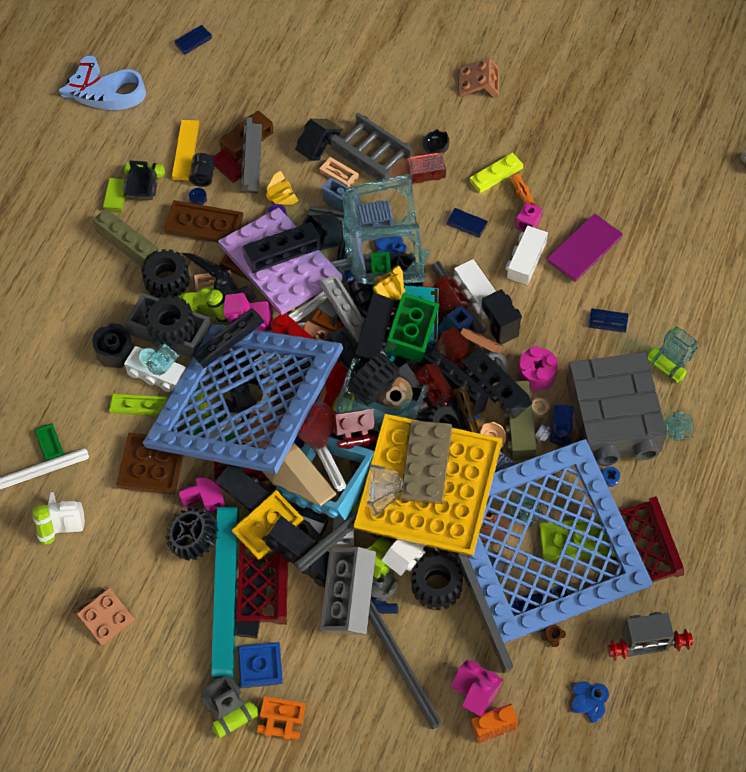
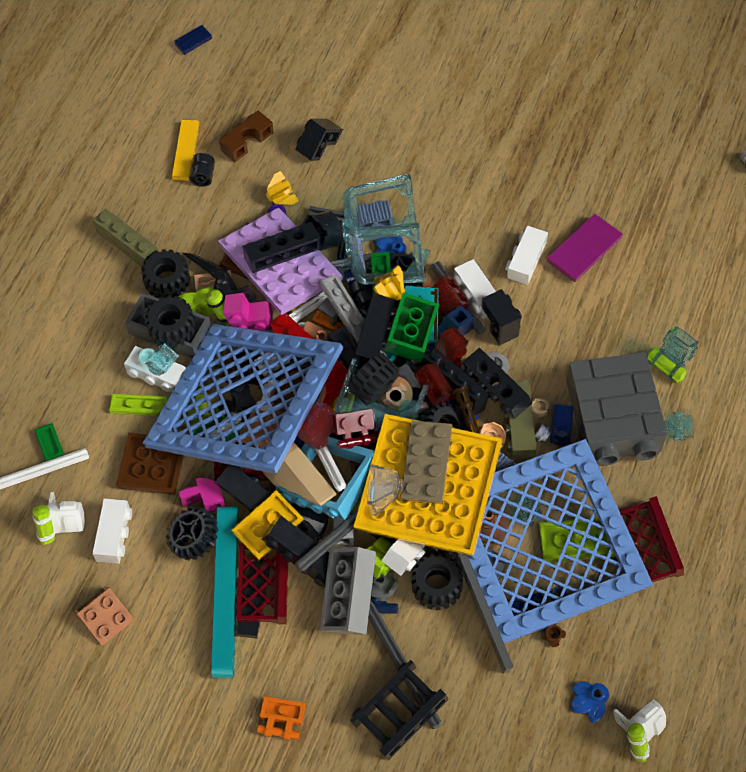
(101, 91): light blue animal -> none
(112, 345): black brick -> none
(112, 531): none -> white brick
(114, 196): lime tile -> none
(142, 179): black piece -> none
(198, 196): clear blue tile -> none
(201, 221): reddish brown plate -> none
(227, 166): dark red tile -> none
(228, 338): black plate -> none
(228, 707): dark grey piece -> none
(251, 157): dark grey fence -> none
(260, 665): blue tile -> none
(329, 172): light nougat tile -> none
(333, 192): sand blue brick -> none
(368, 163): dark grey fence -> none
(420, 715): none -> black fence
(426, 167): clear red brick -> none
(436, 142): black hair -> none
(467, 222): clear blue tile -> none
(477, 685): dark pink brick -> none
(479, 76): nougat bracket -> none
(481, 341): nougat tile -> none
(494, 723): orange brick -> none
(496, 172): neon yellow plate -> none
(521, 189): orange pin -> none
(529, 216): dark pink brick -> none
(539, 368): dark pink brick -> none
(608, 318): clear blue tile -> none
(611, 470): blue bush -> none
(642, 727): none -> white piece
(648, 636): dark grey brick -> none

